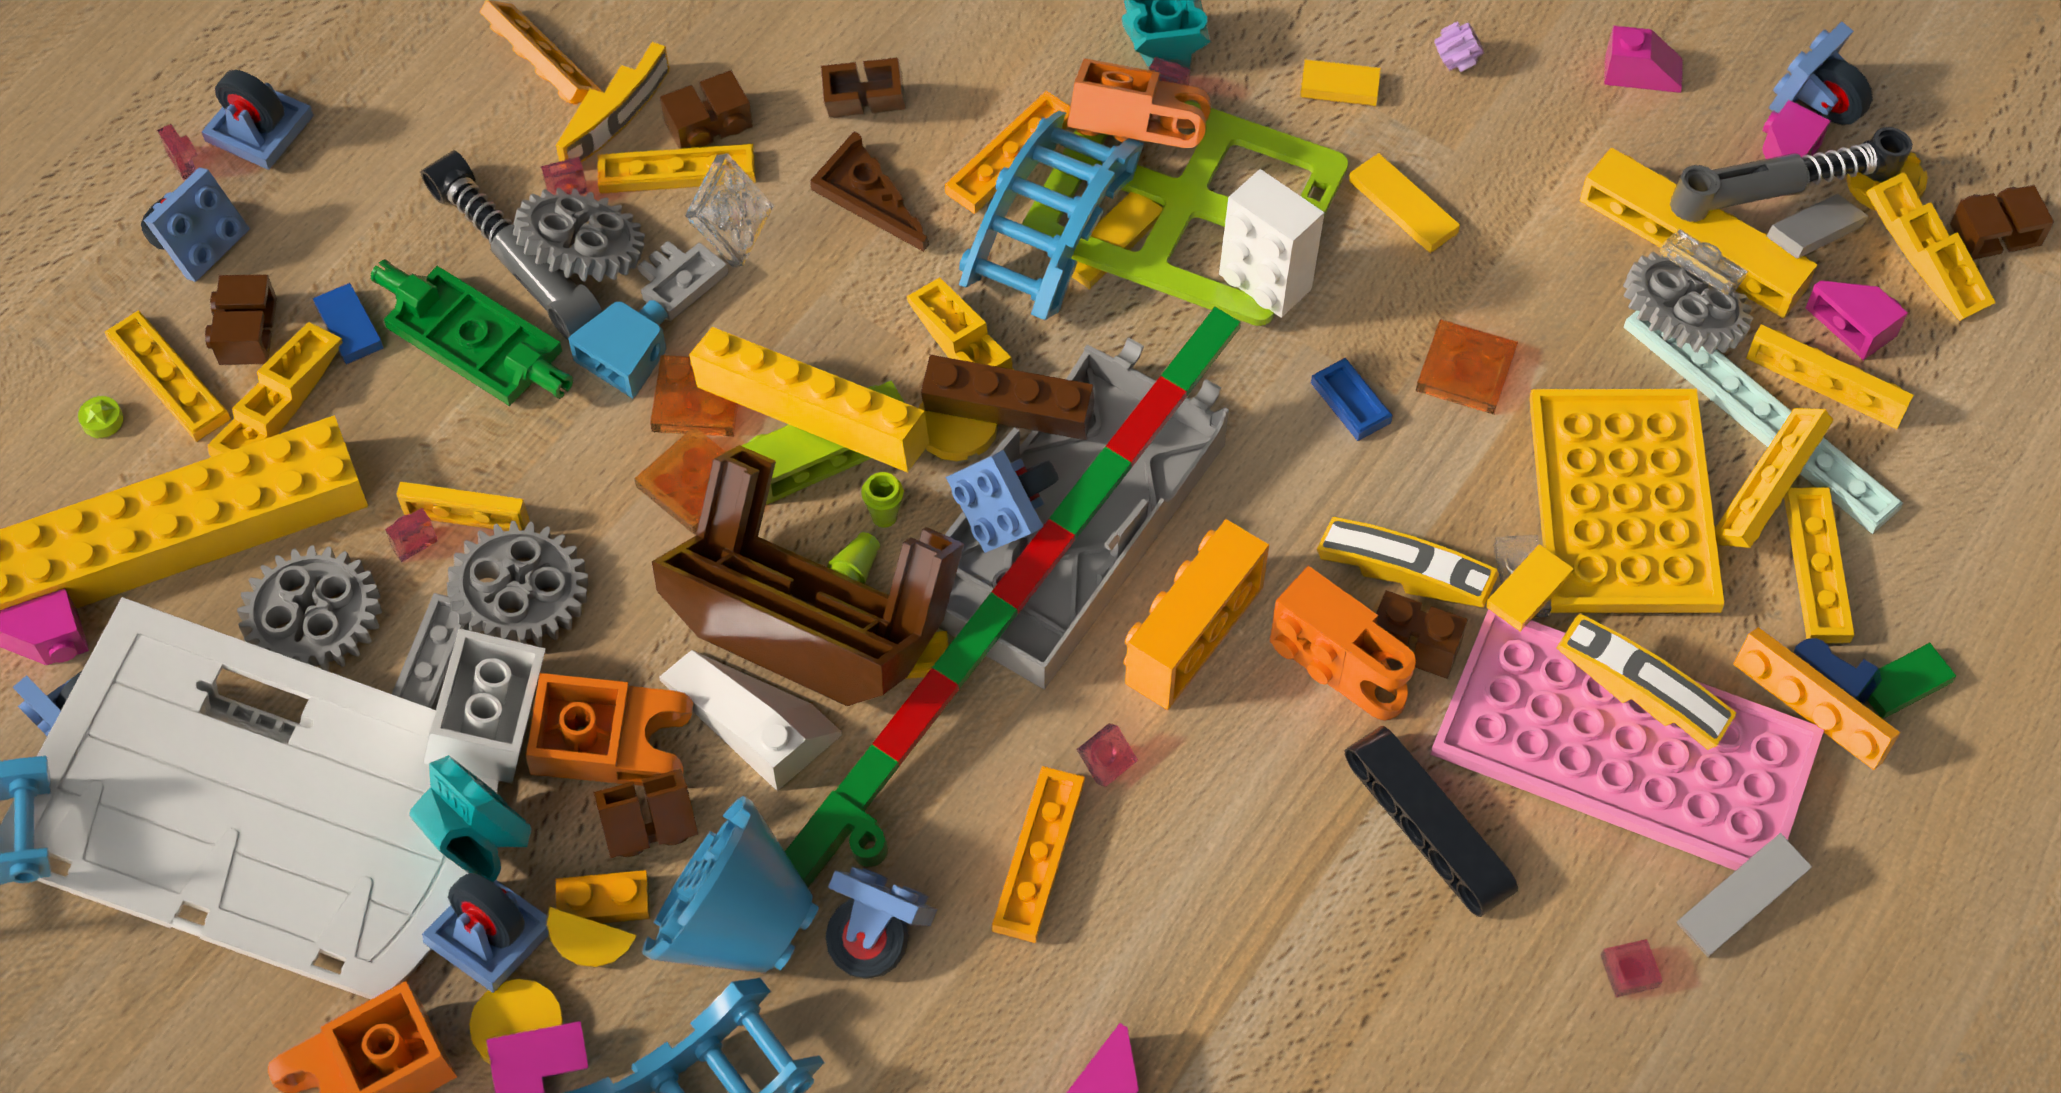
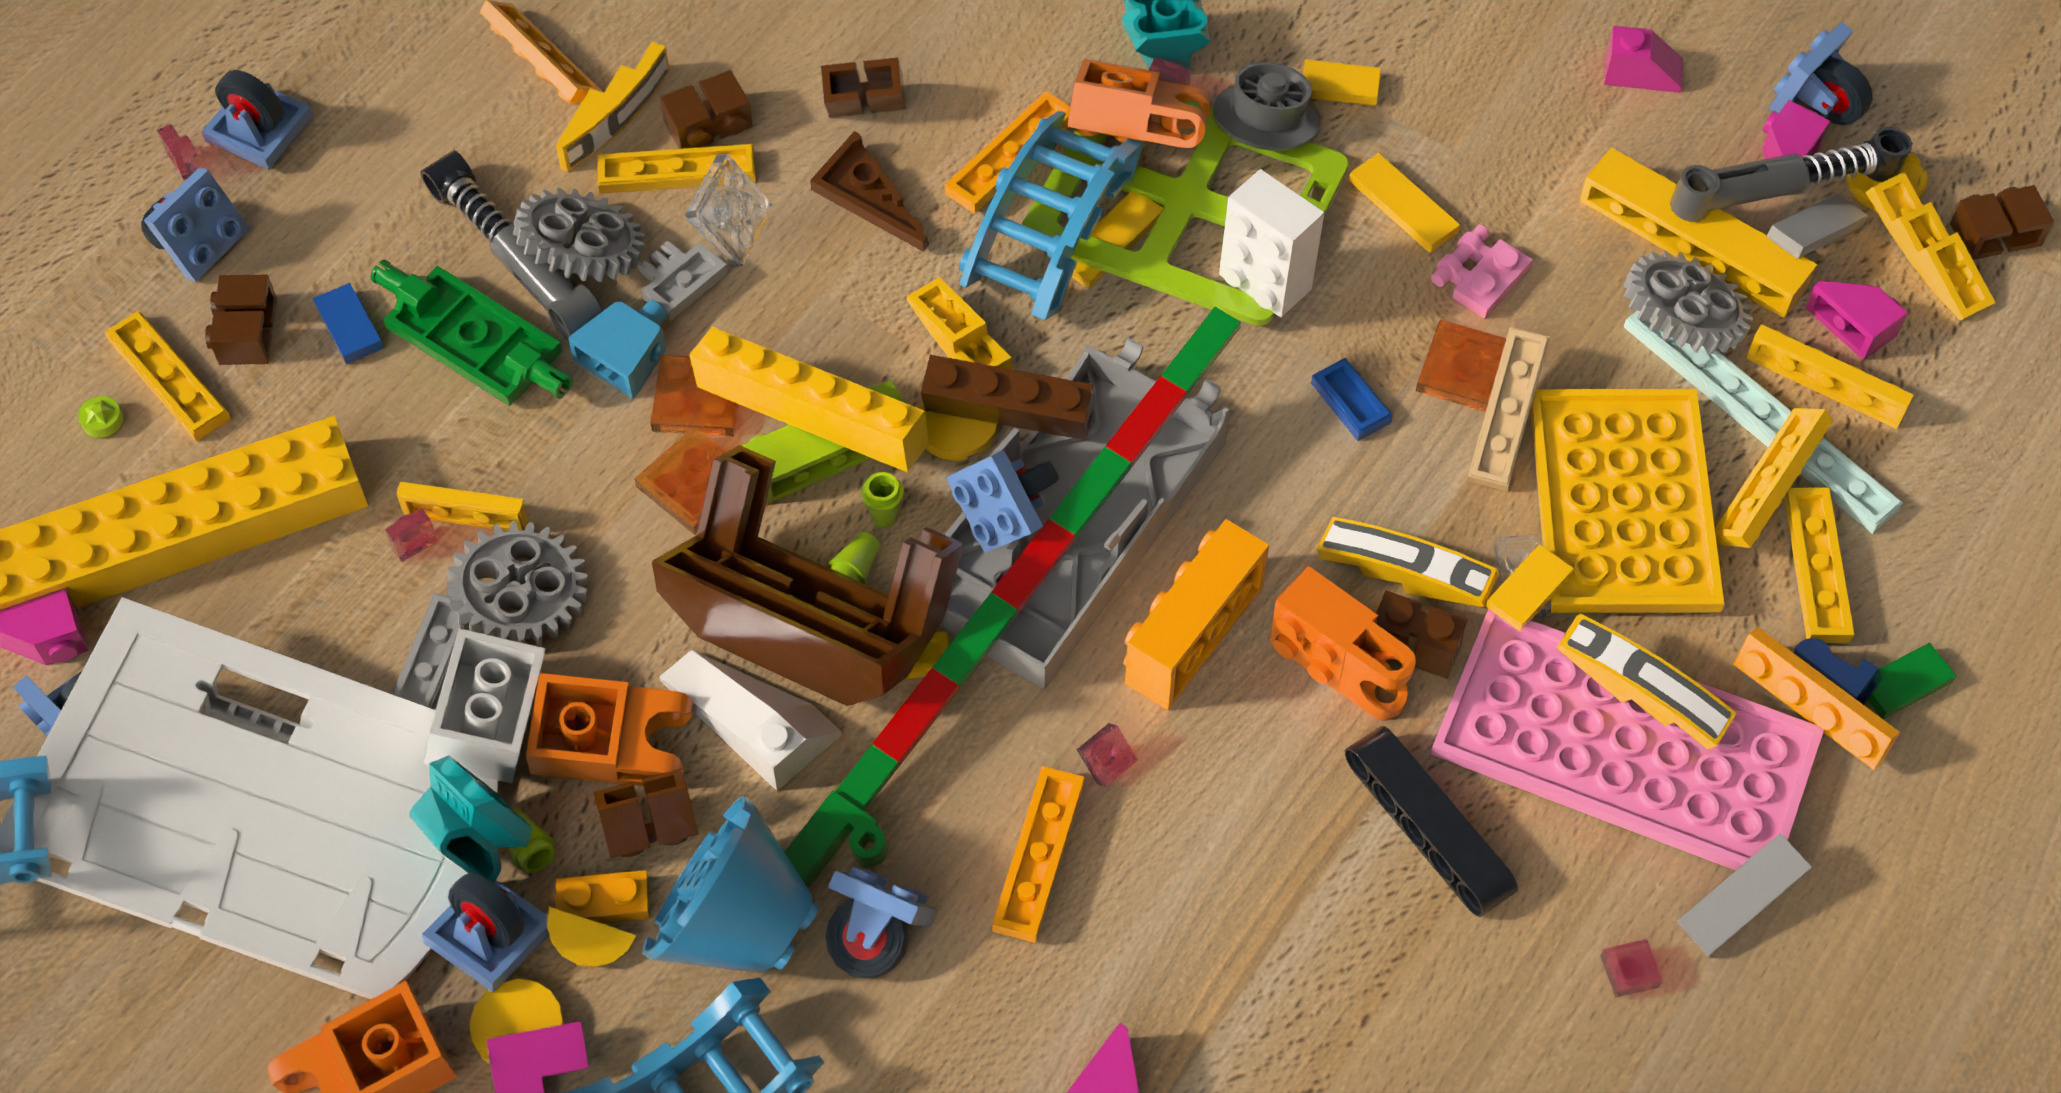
(281, 389): yellow slope -> none
(344, 616): light grey gear -> none
(538, 852): none -> lime cone
(565, 175): clear pink plate -> none
(1268, 108): none -> dark grey piece
(1459, 46): lavender gear -> none
(1490, 280): none -> bright pink plate
(1508, 409): none -> tan tile
(1703, 261): clear plate -> none

